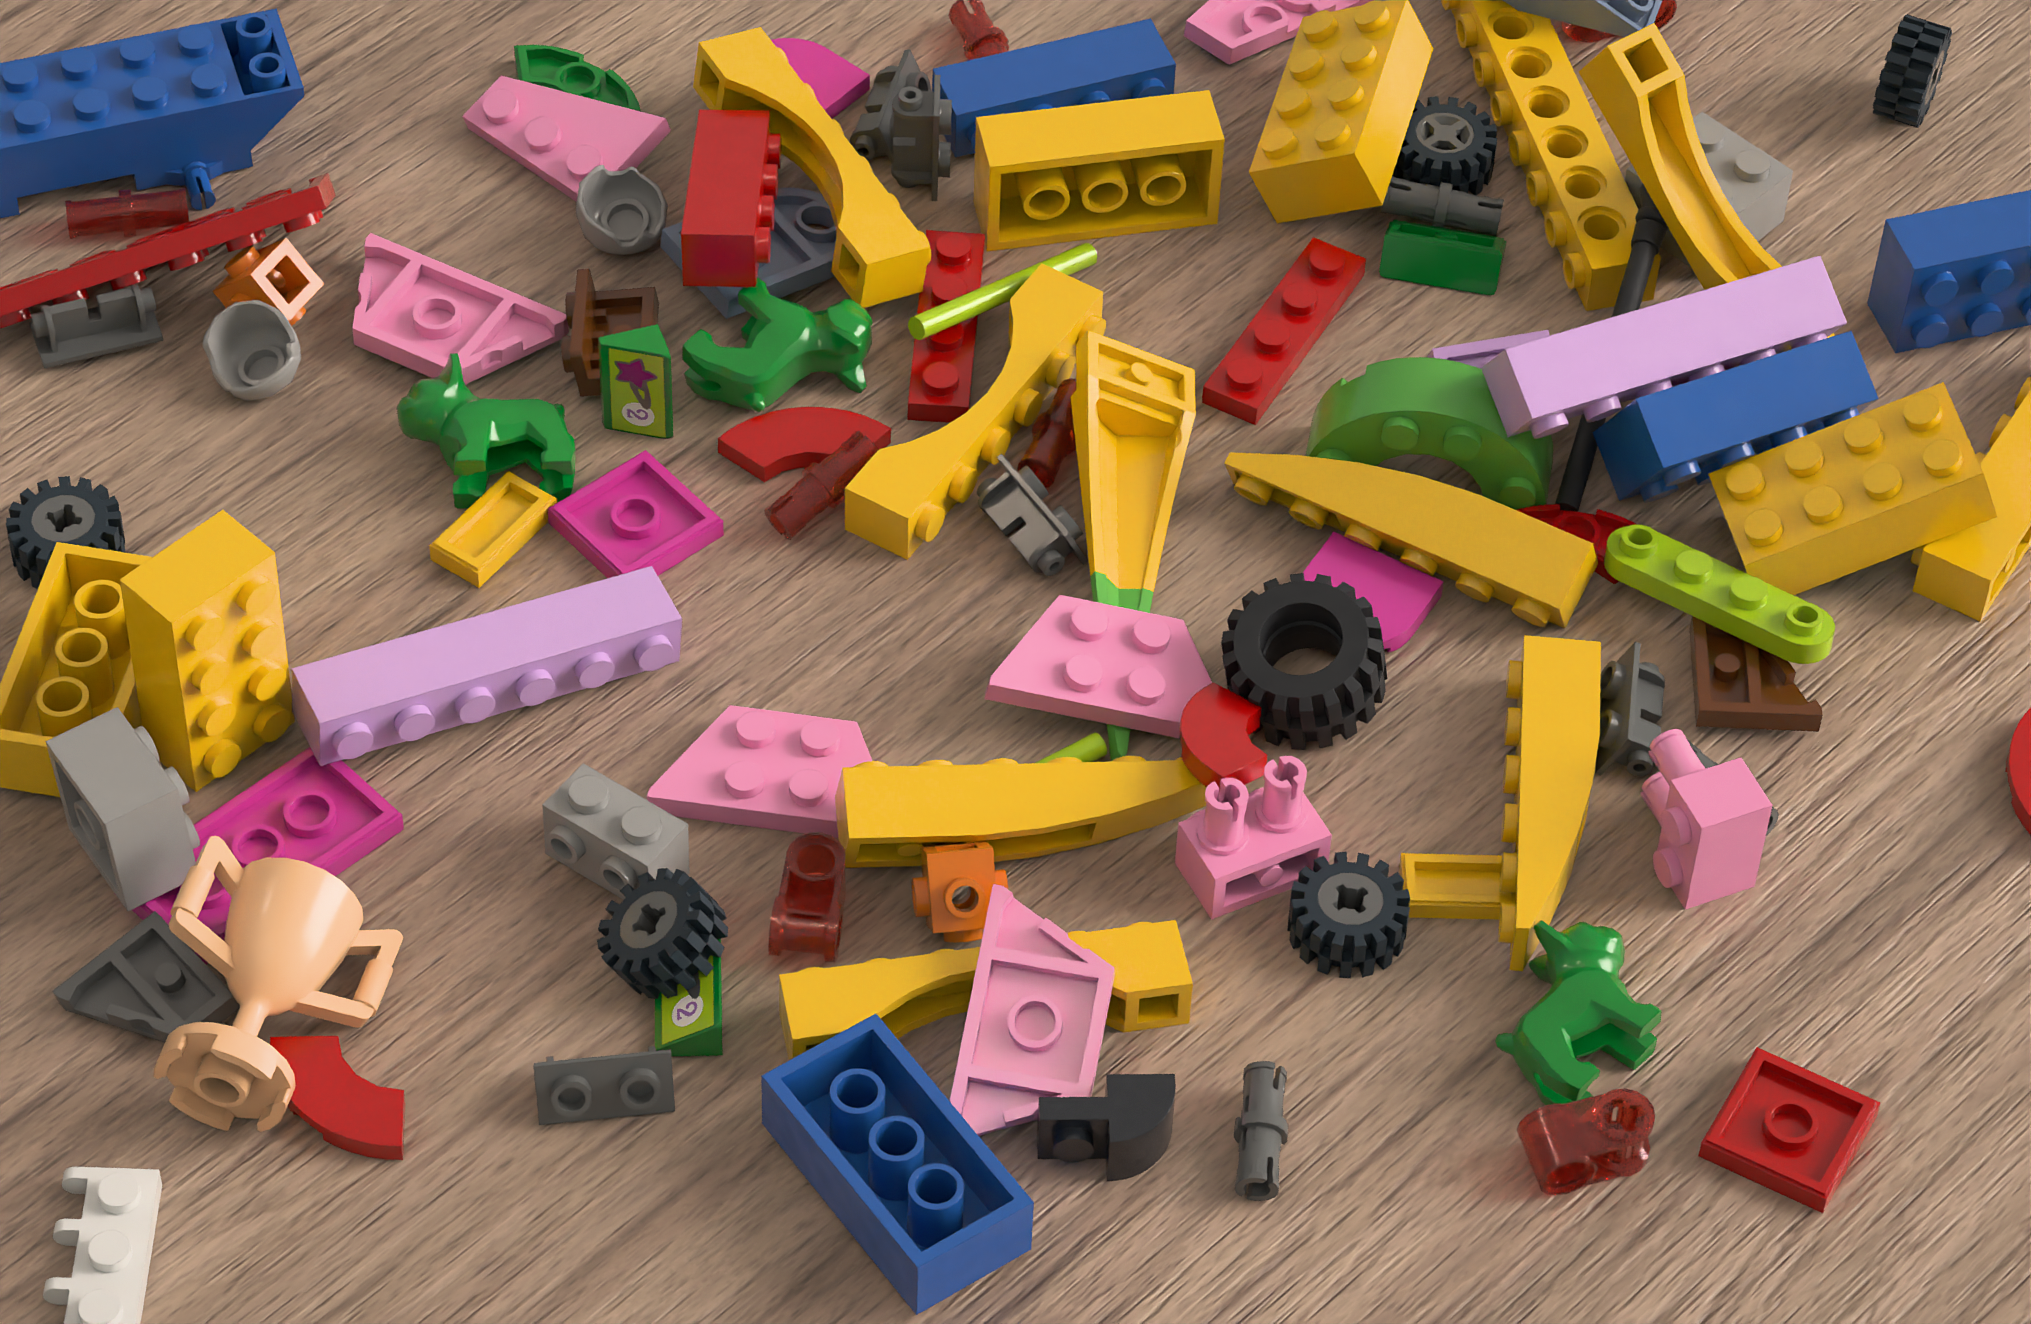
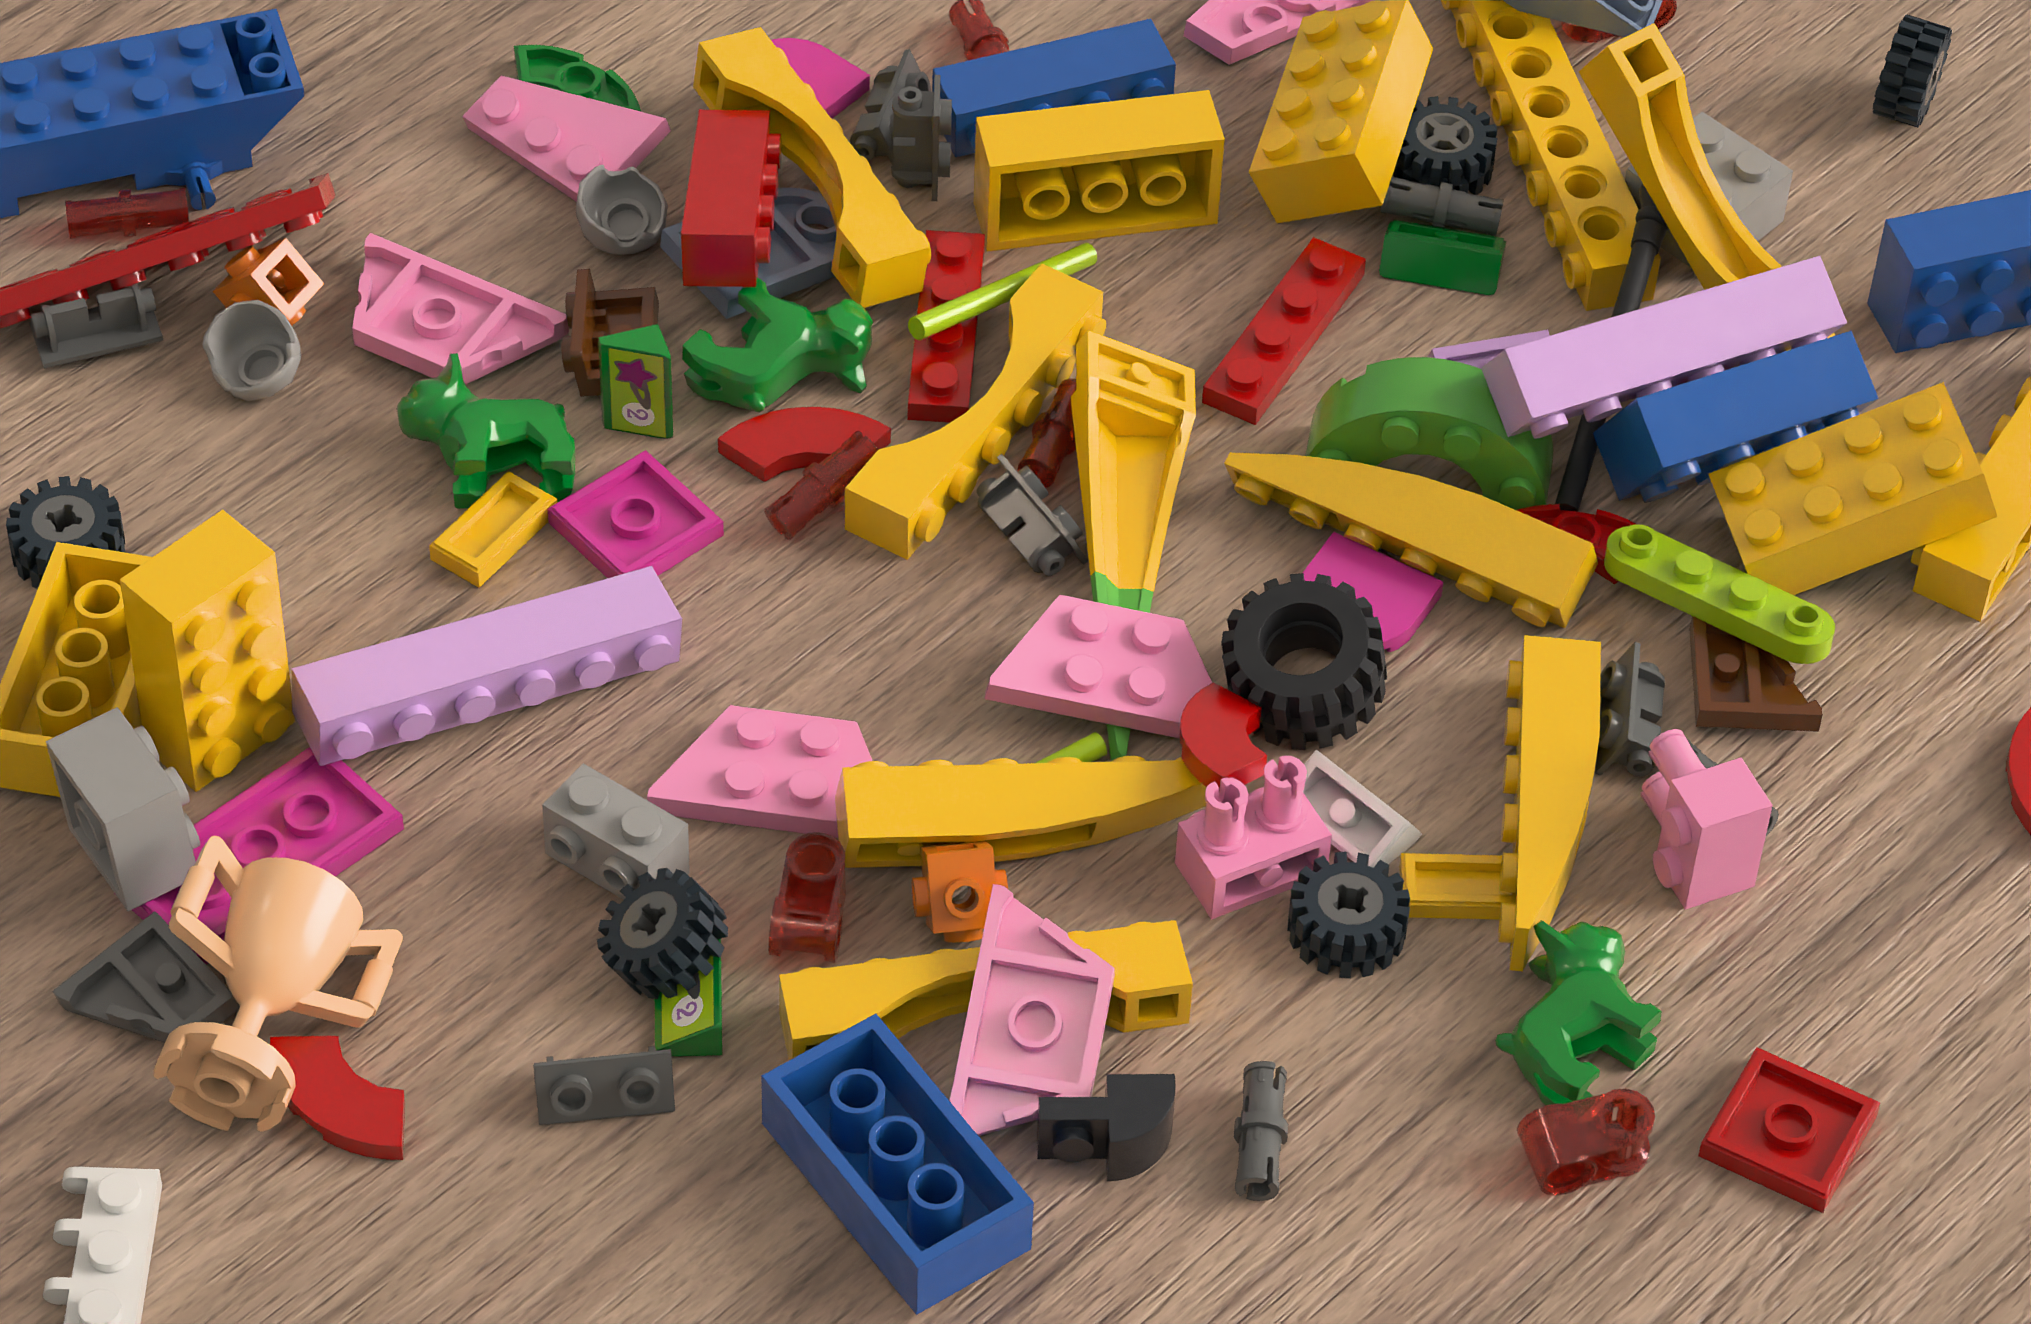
(1356, 815): none -> white slope

